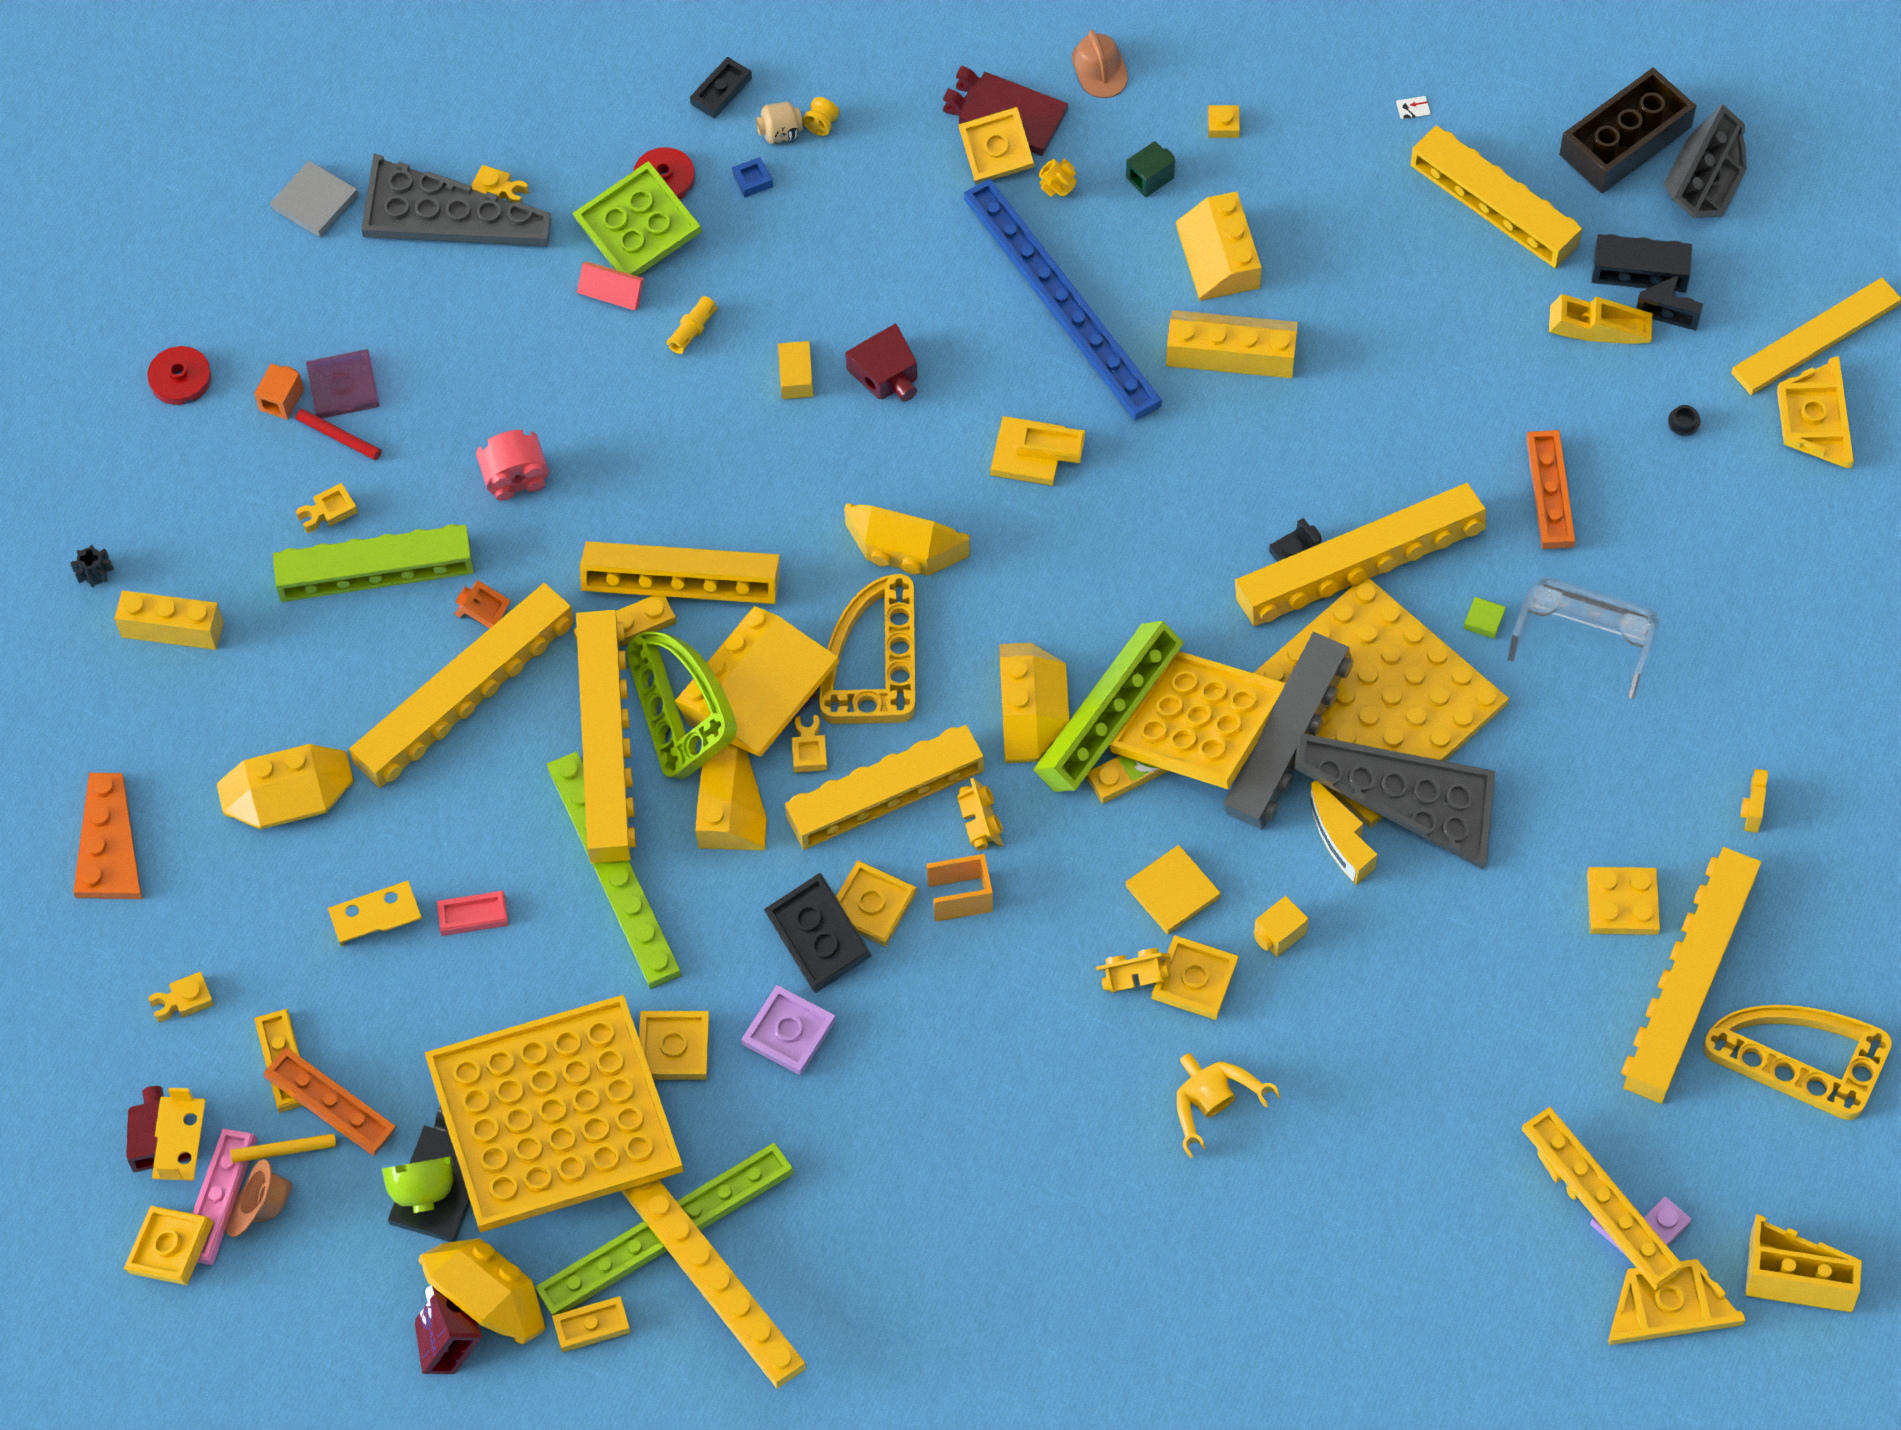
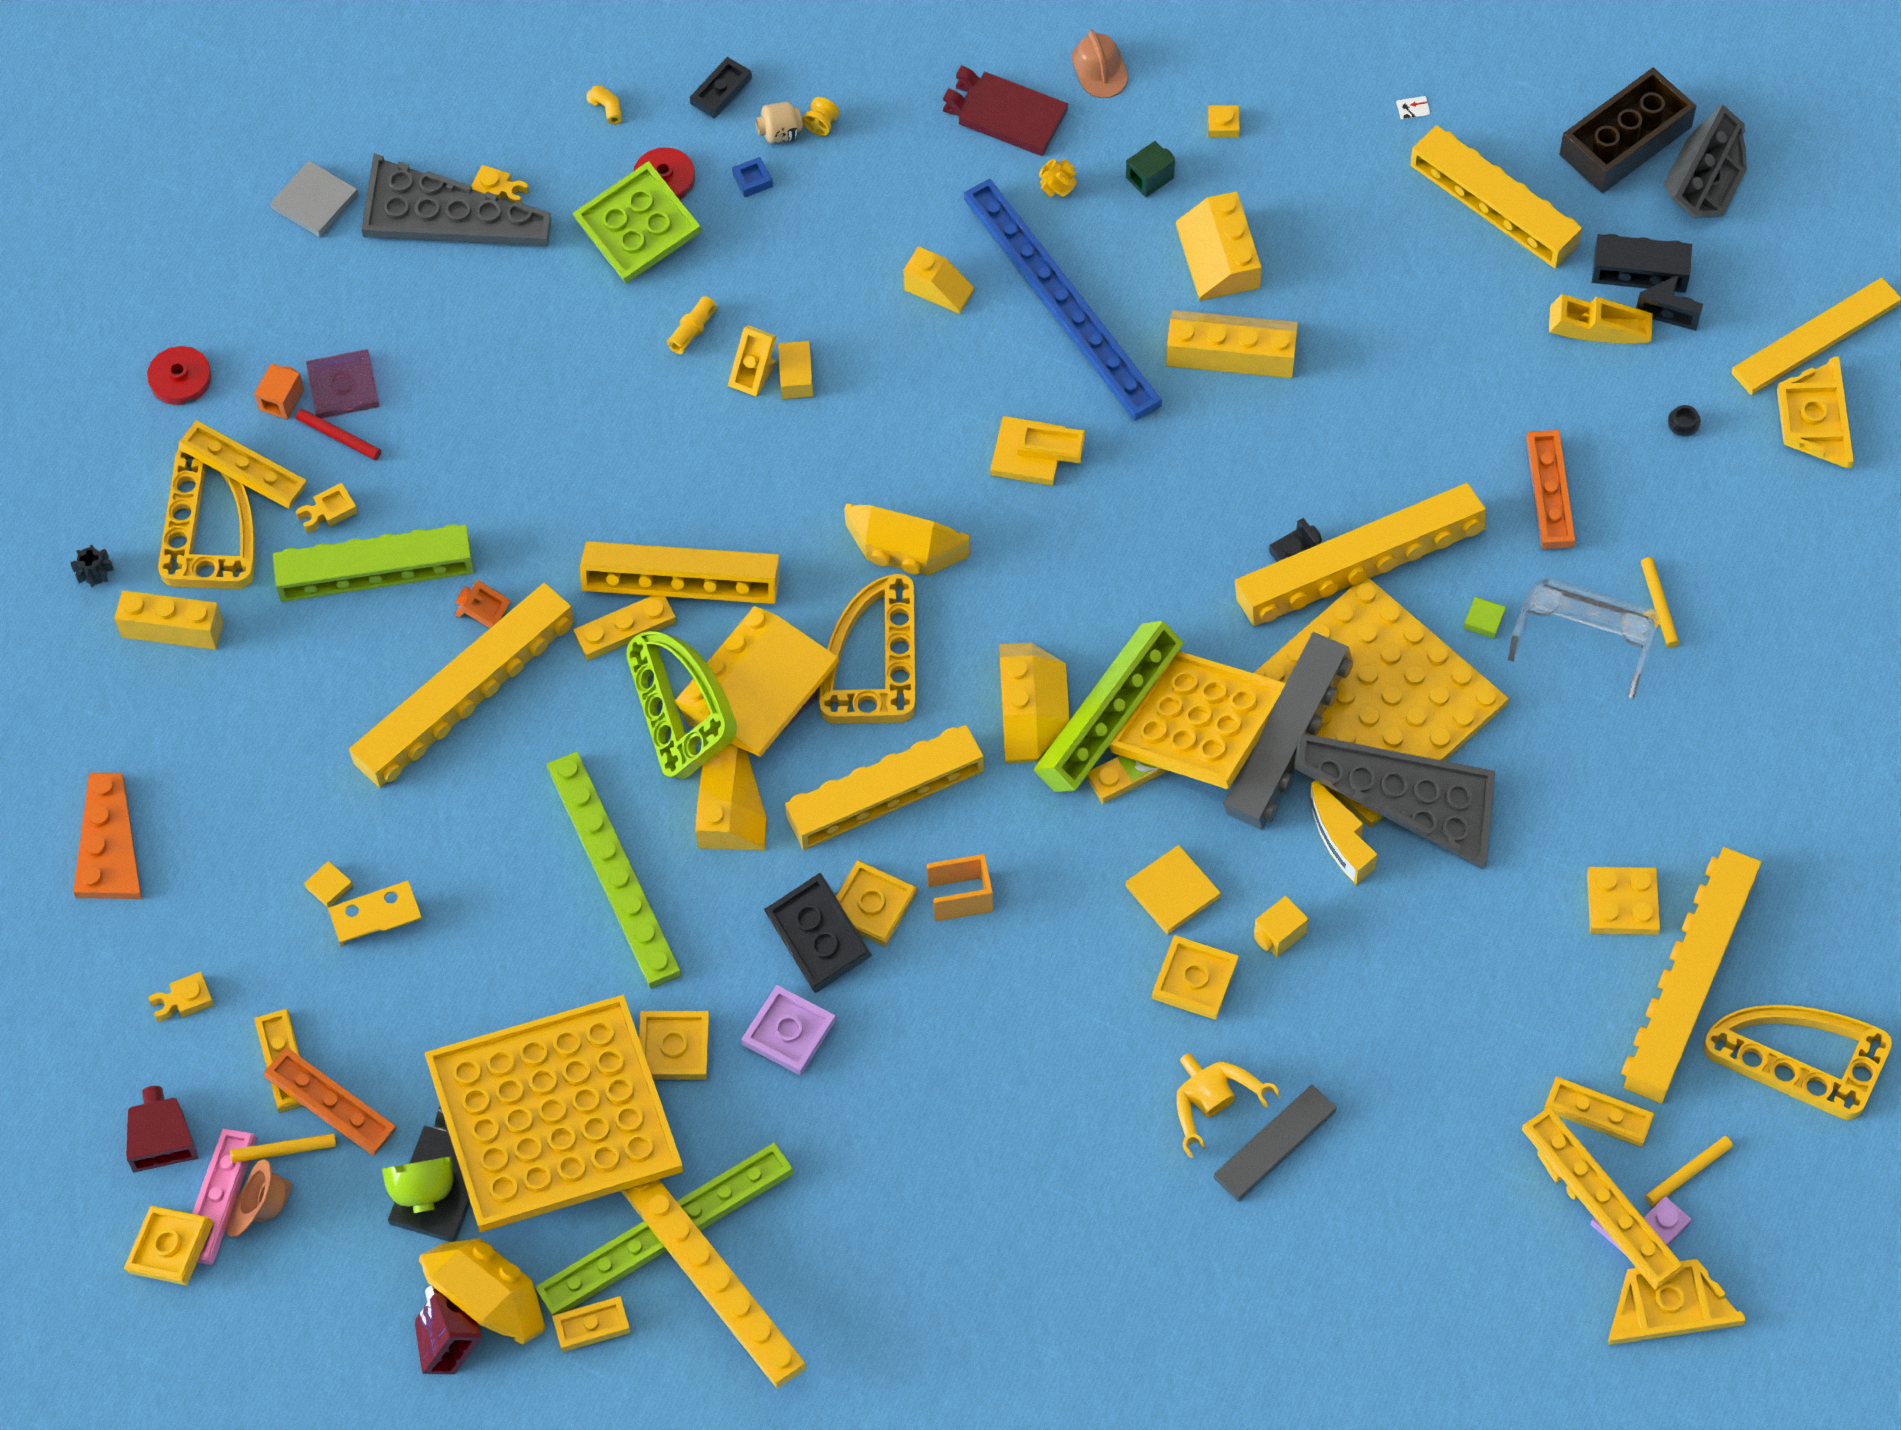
(176, 1136): yellow piece -> none
(187, 561): none -> yellow beam
(242, 464): none -> yellow plate
(285, 785): yellow wedge -> none
(328, 884): none -> yellow tile
(472, 913): coral tile -> none
(512, 464): coral brick -> none
(602, 95): none -> yellow arm
(603, 737): yellow brick -> none
(610, 285): coral tile -> none
(753, 361): none -> yellow slope
(809, 748): yellow plate -> none
(884, 364): dark red torso -> none
(936, 280): none -> yellow slope
(977, 803): yellow hinge -> none
(996, 145): yellow plate -> none
(1148, 967): yellow hinge -> none
(1275, 1142): none -> dark grey tile
(1599, 1111): none -> yellow tile
(1659, 602): none -> yellow bar
(1688, 1171): none -> yellow bar
(1753, 807): yellow plate -> none
(1800, 1271): yellow wedge -> none

